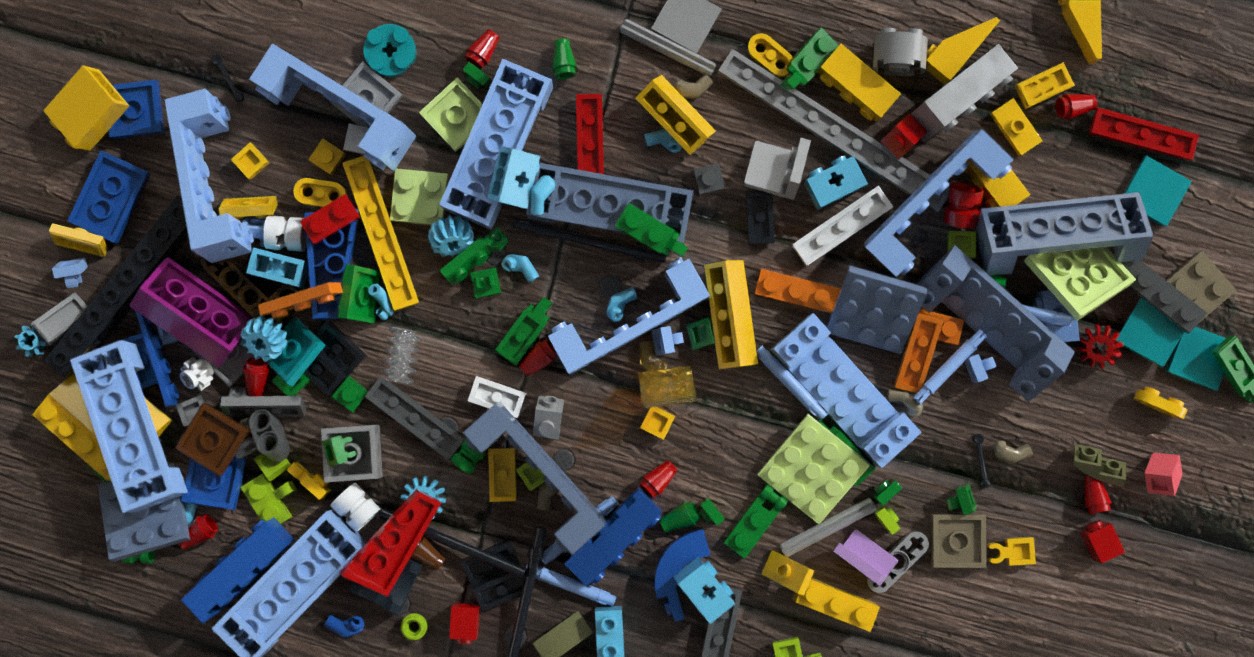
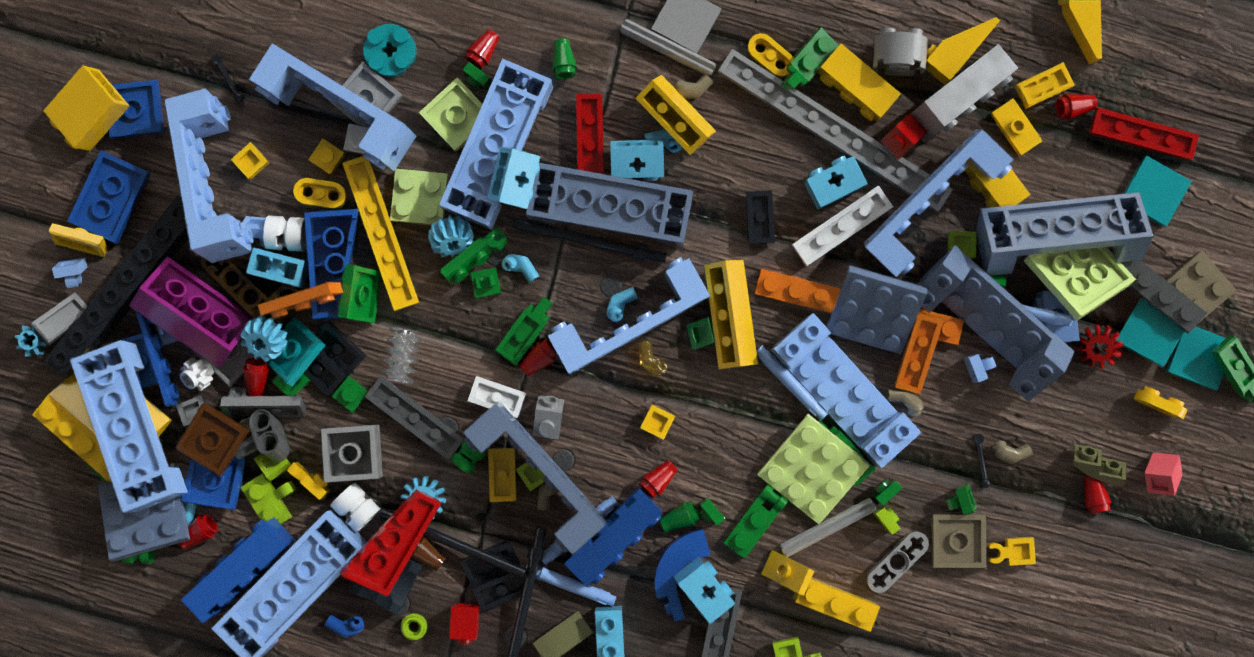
(251, 206): yellow plate -> none
(330, 219): red plate -> none
(335, 450): tile -> none
(383, 299): medium azure arm -> none
(539, 193): medium azure arm -> none
(650, 154): none -> medium azure brick
(650, 231): green hinge -> none
(665, 340): light blue tile -> none
(667, 387): clear yellow bracket -> none
(709, 179): dark grey plate -> none
(776, 168): light grey bracket -> none
(867, 557): lavender panel -> none
(949, 366): light blue piece -> none
(963, 204): red wheel -> none
(1102, 541): red brick -> none

